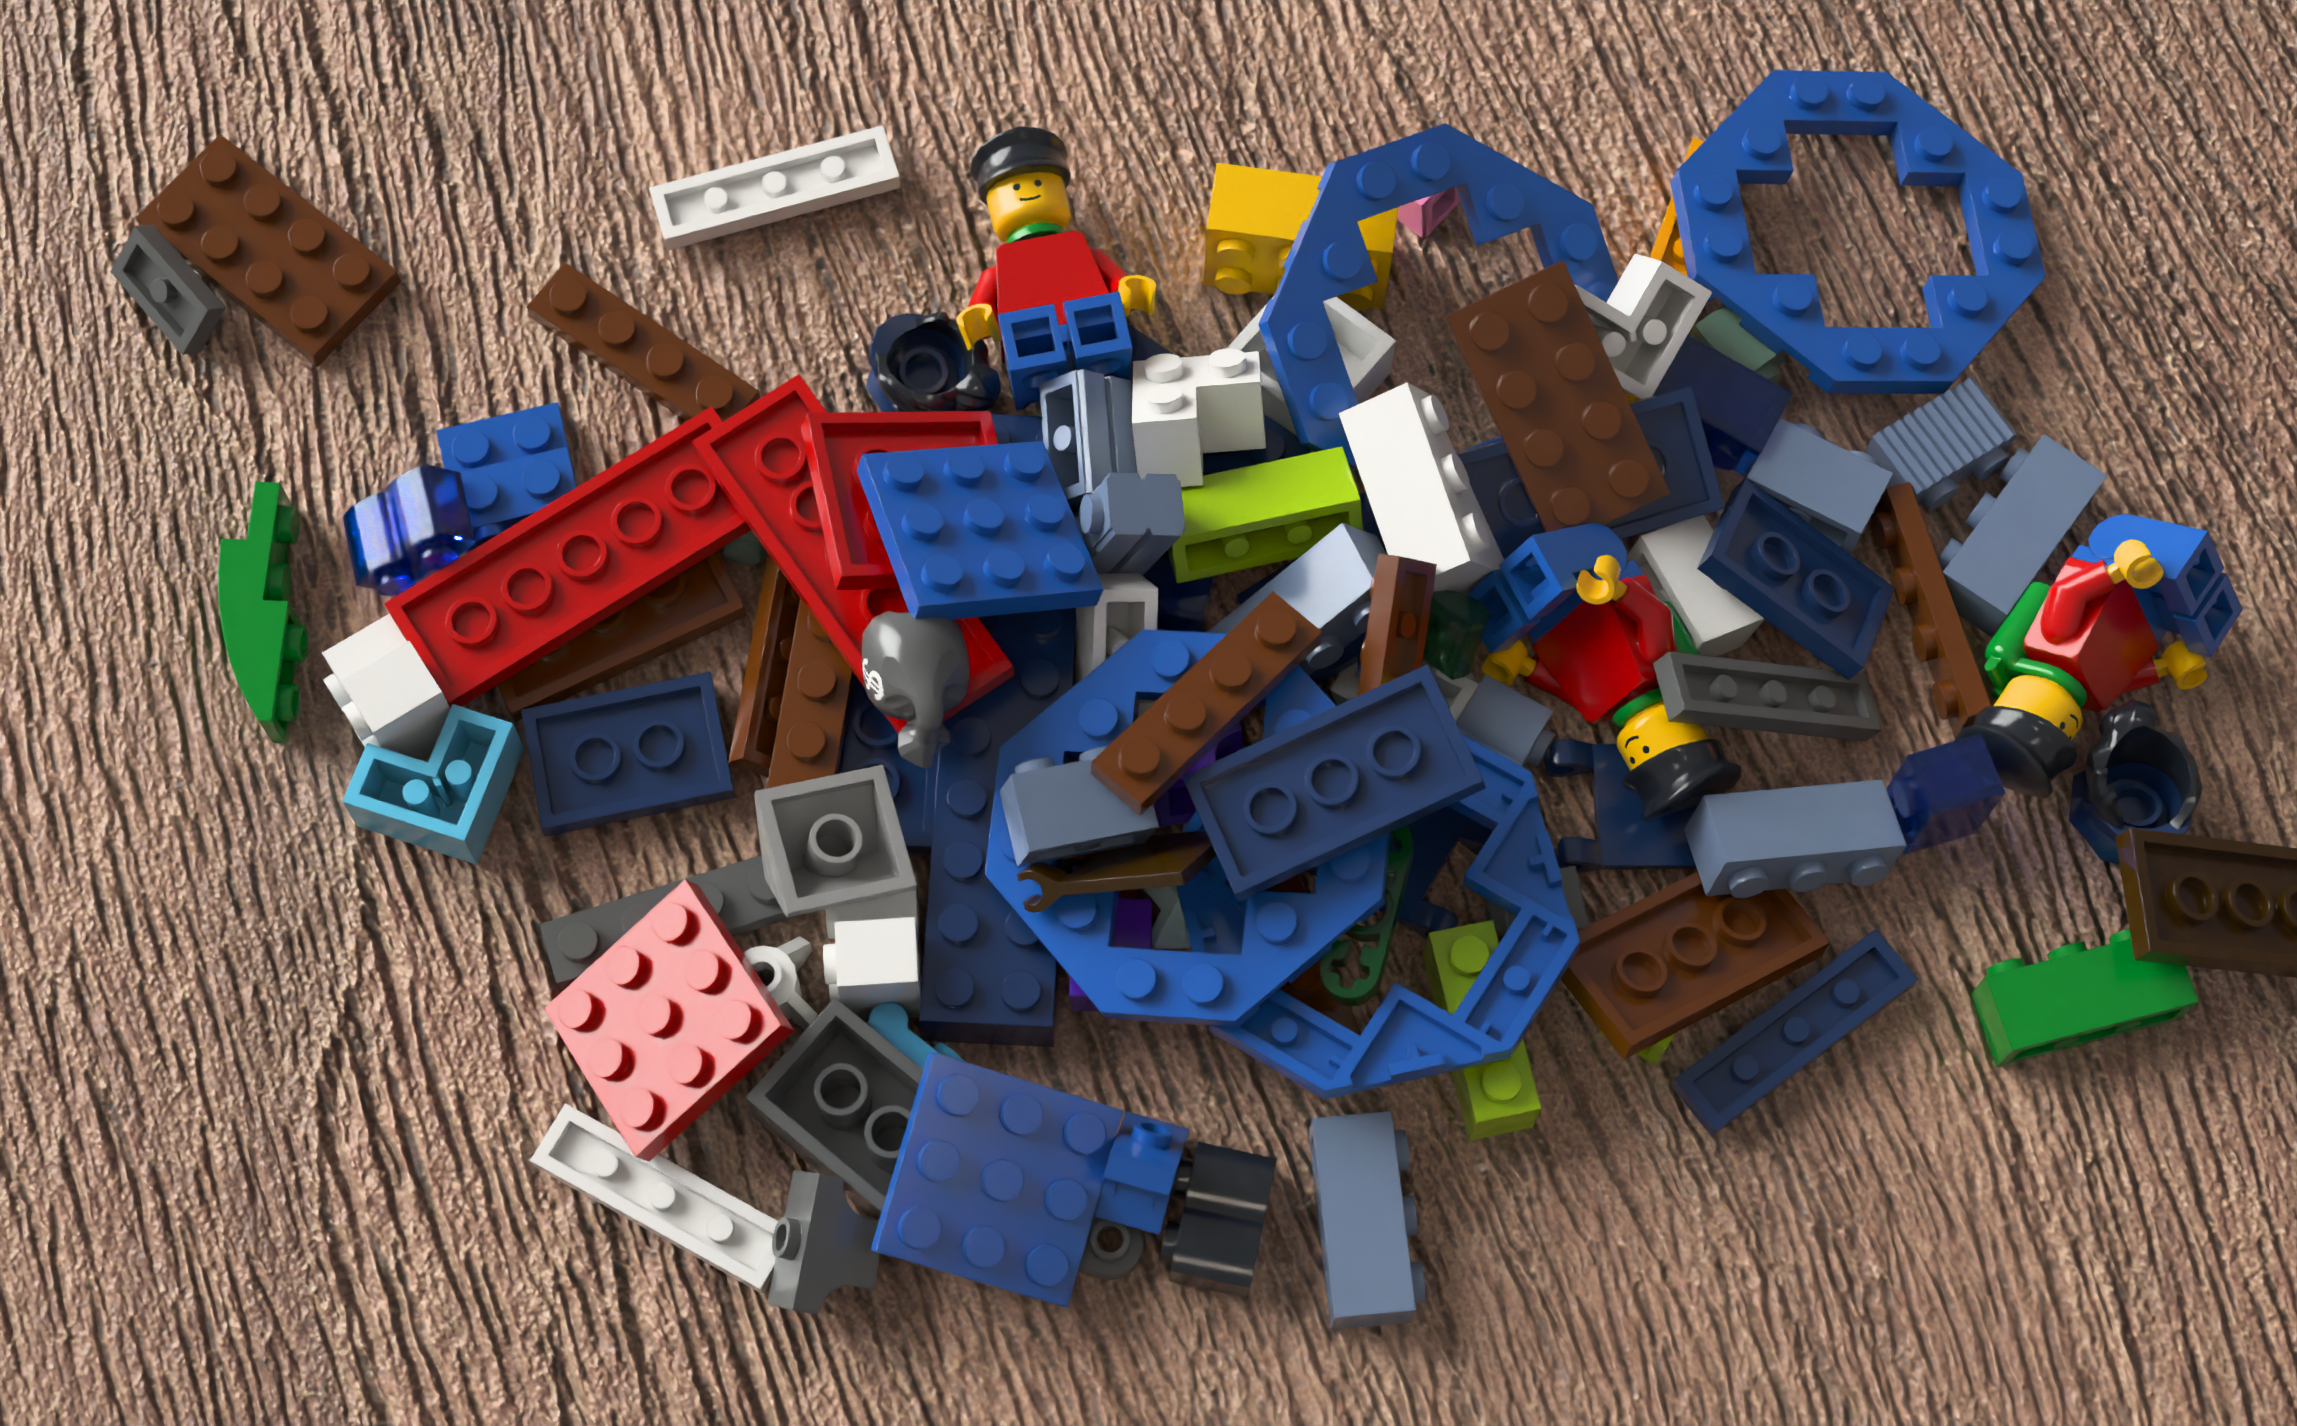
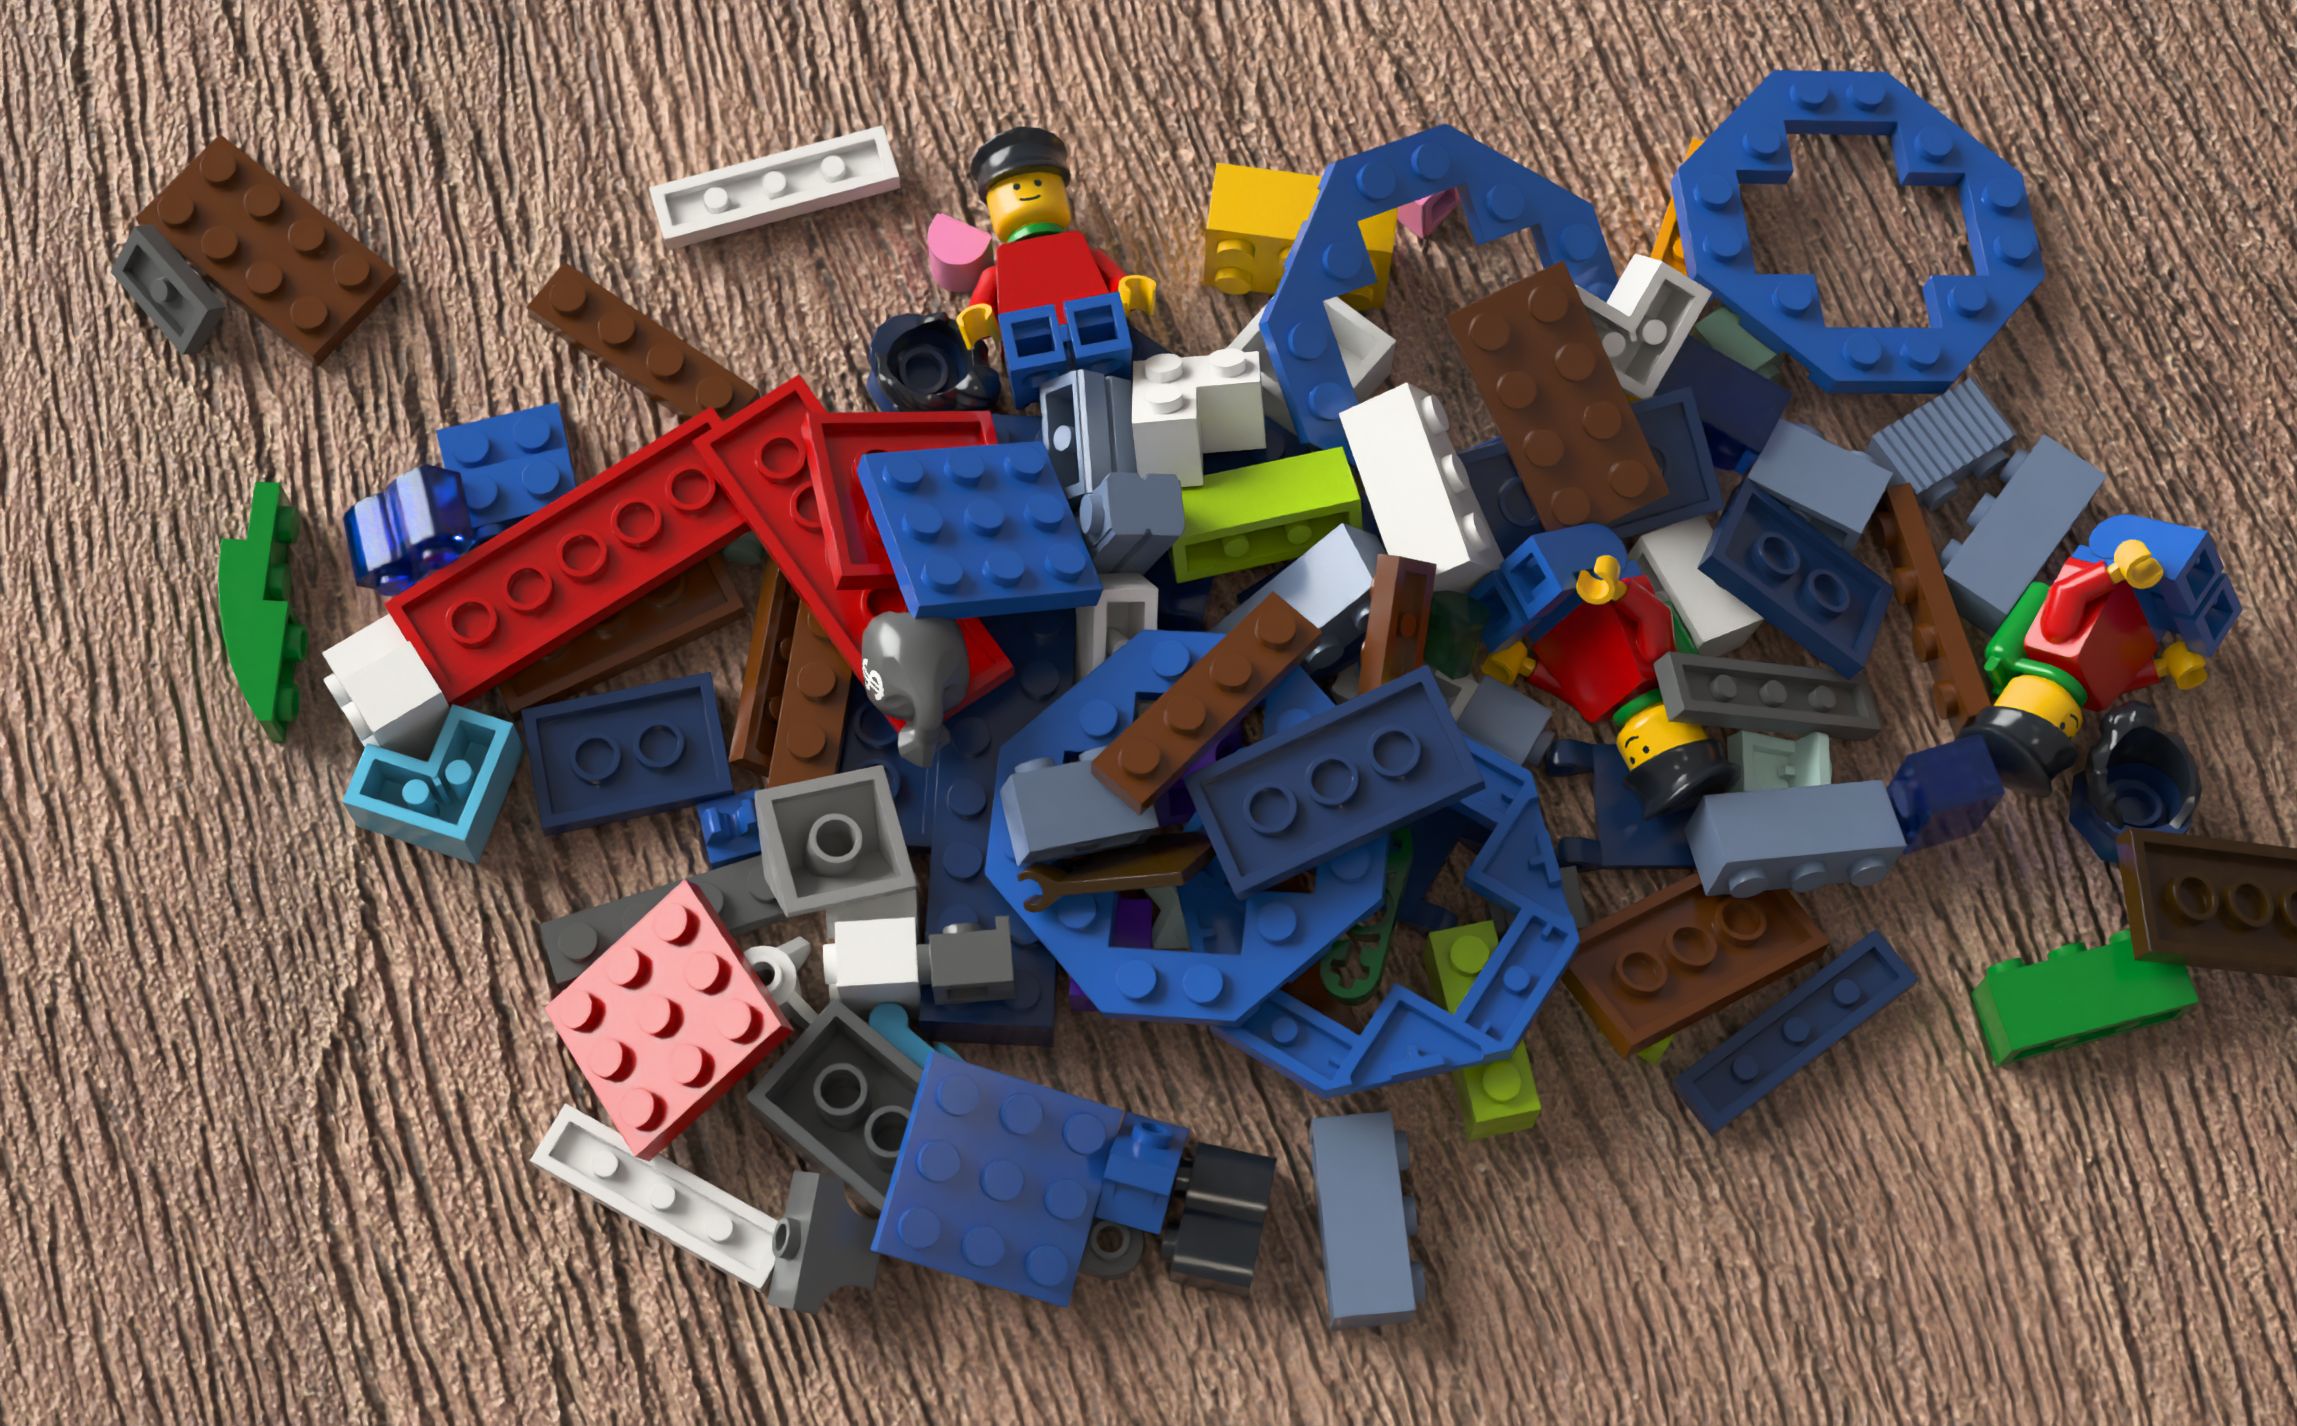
(730, 828): none -> blue tile
(958, 253): none -> bright pink brick
(968, 963): none -> dark grey brick
(1779, 762): none -> light aqua bracket

